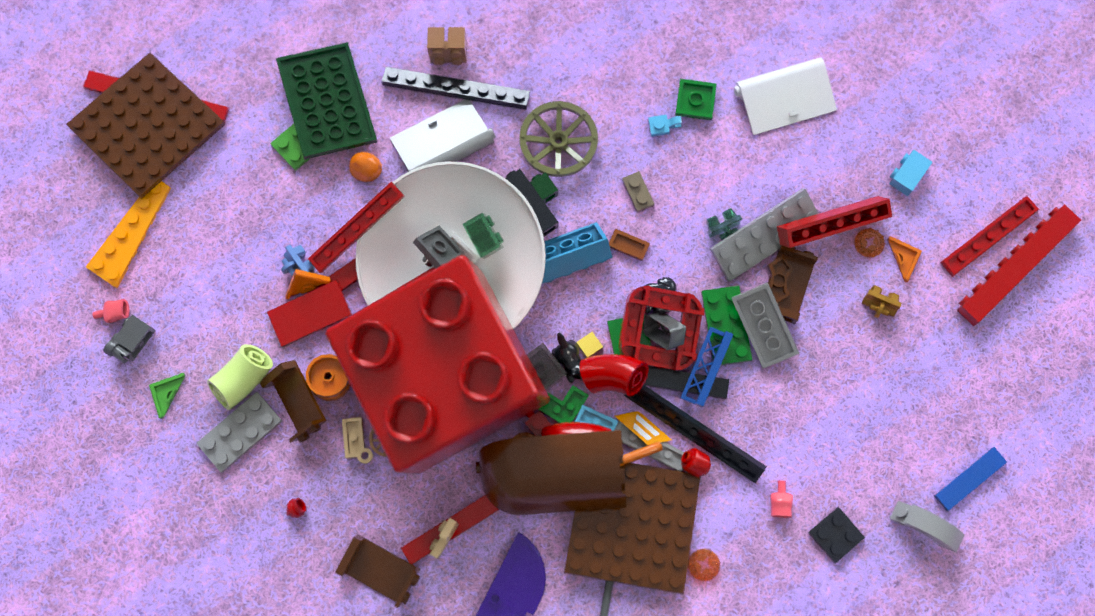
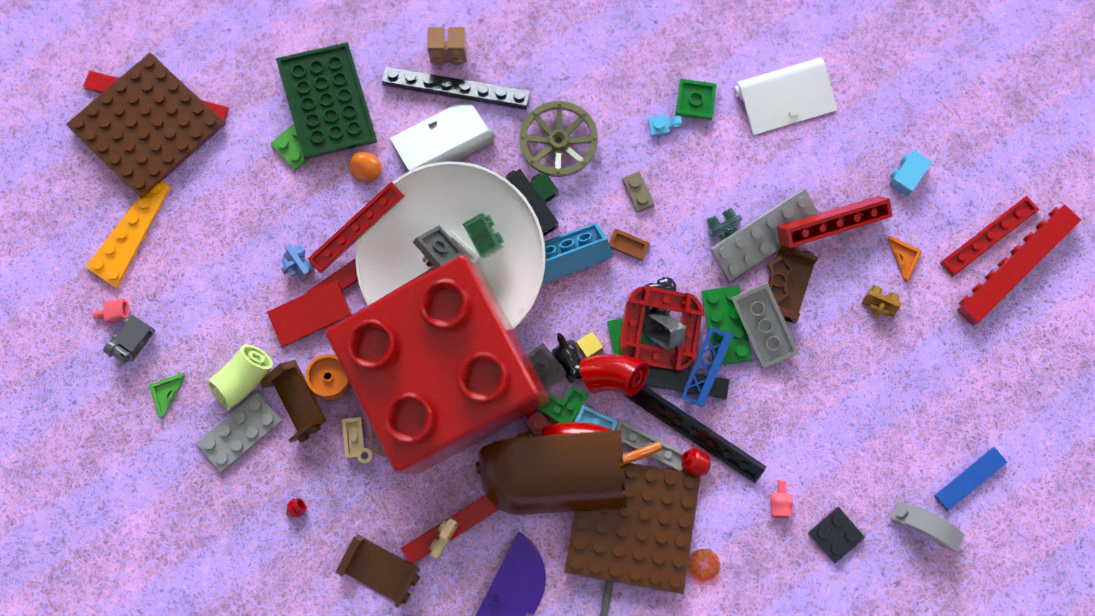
(305, 282): orange tile -> none
(642, 427): light orange sticker -> none
(871, 251): clear orange gear -> none

